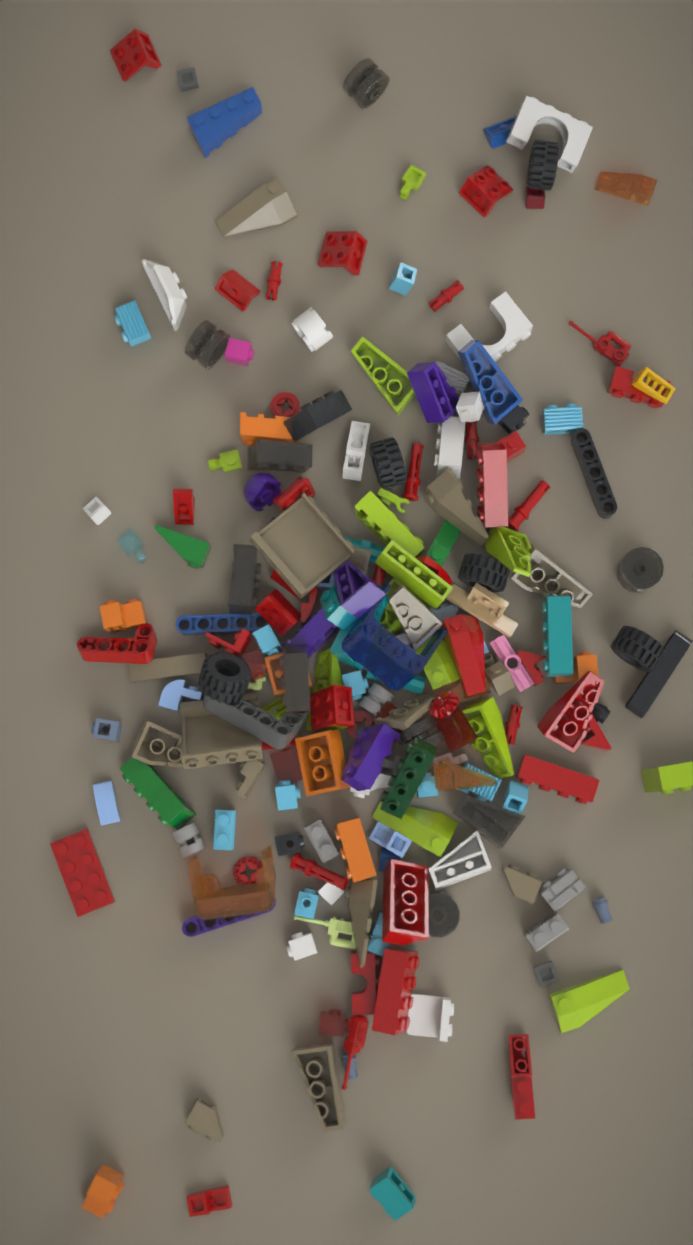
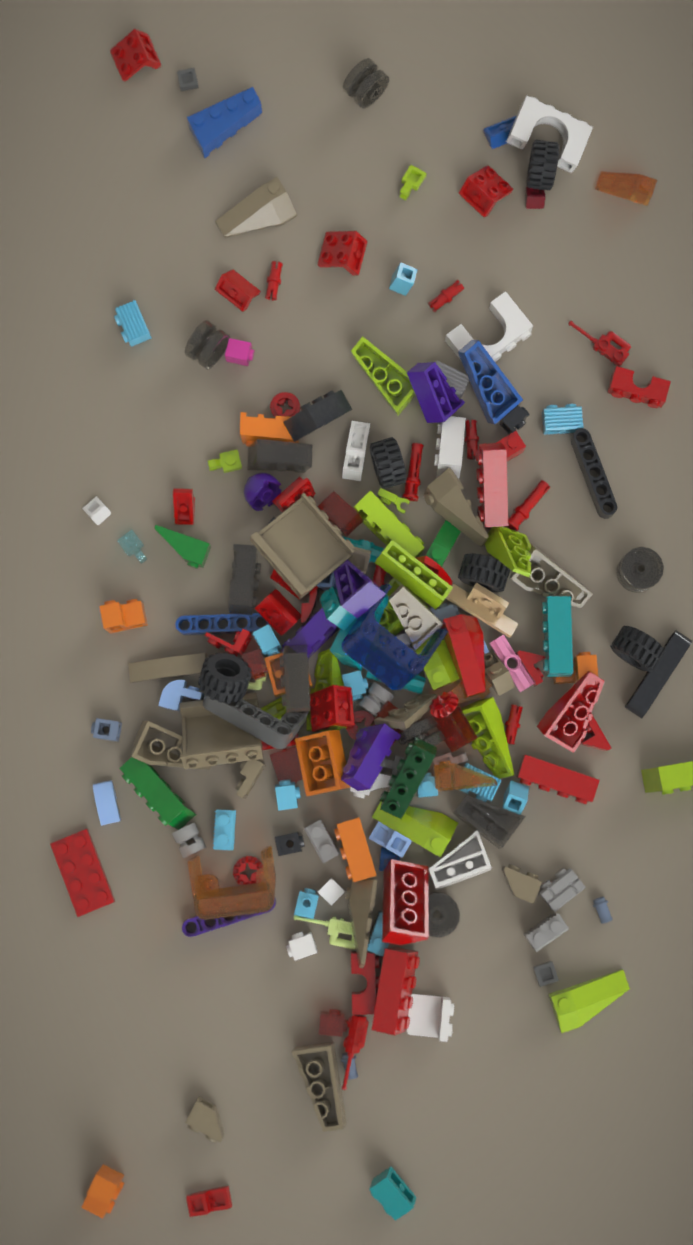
(120, 650): red beam -> none
(167, 290): white wedge -> none
(311, 868): red pin -> none
(312, 328): white brick -> none
(340, 513): none -> clear red brick
(470, 407): white brick -> none
(521, 1076): red slope -> none
(600, 712): black cone -> none
(650, 390): yellow slope -> none

